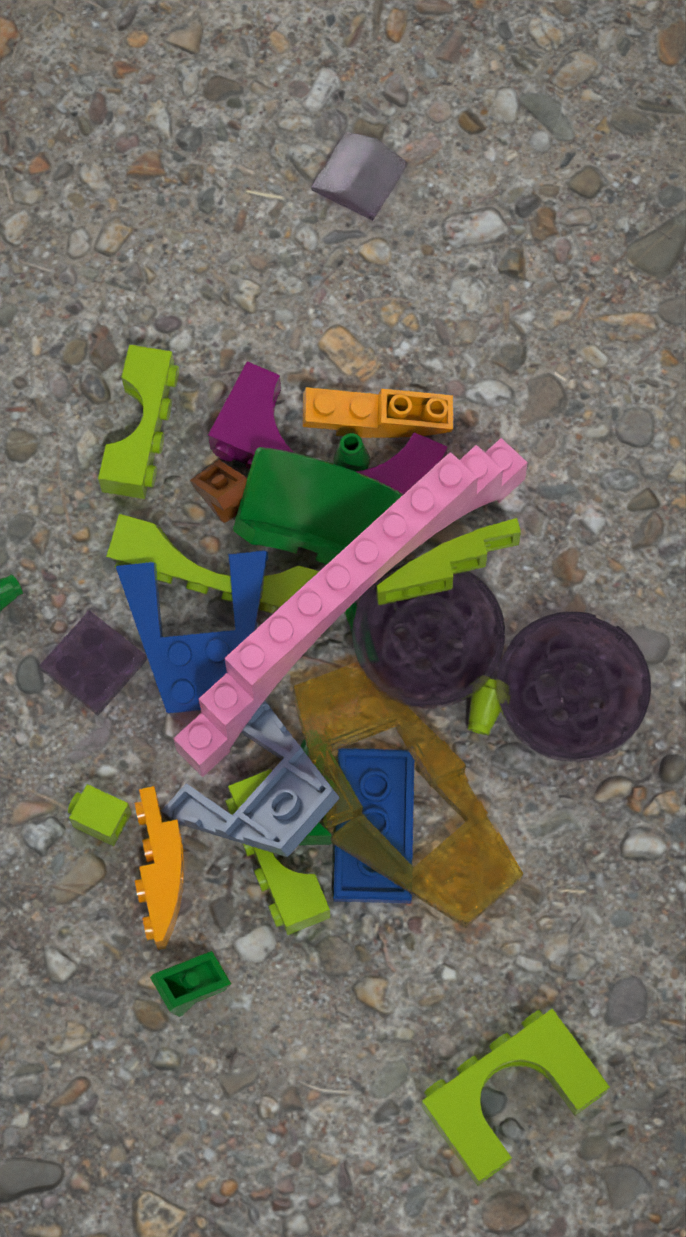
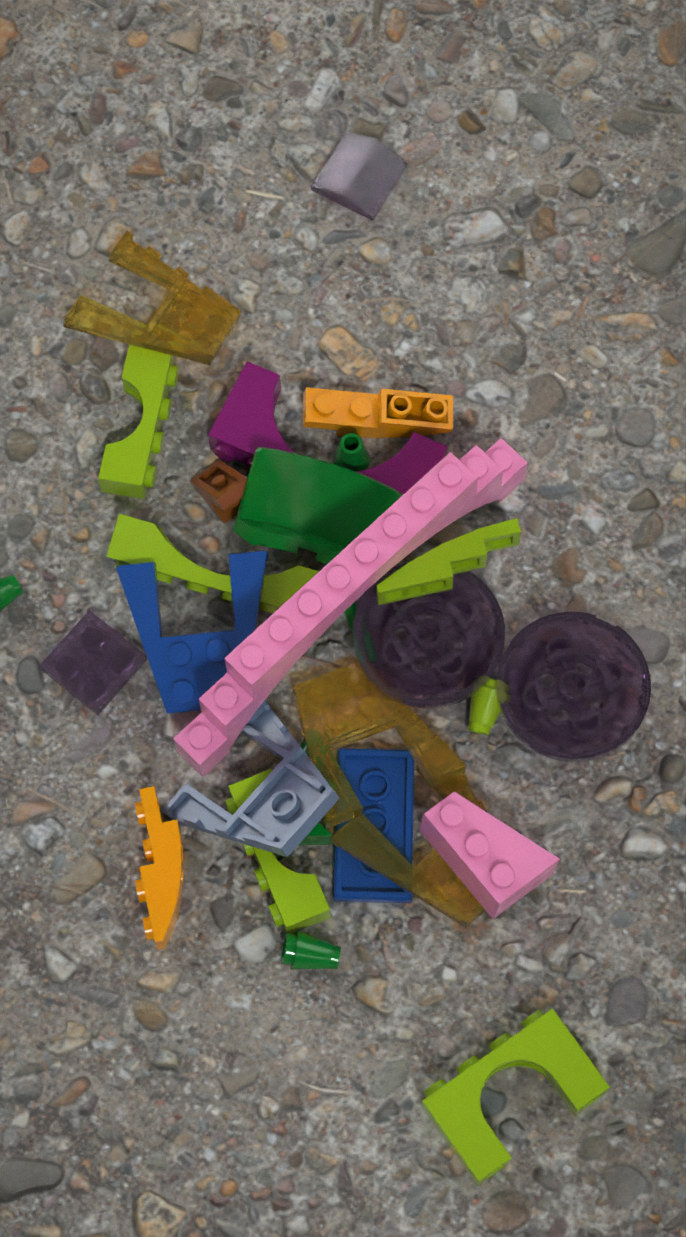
(99, 814): lime brick -> none
(186, 324): none -> clear yellow wing
(190, 982): green slope -> none
(308, 952): none -> green cone
(486, 853): none -> bright pink wedge

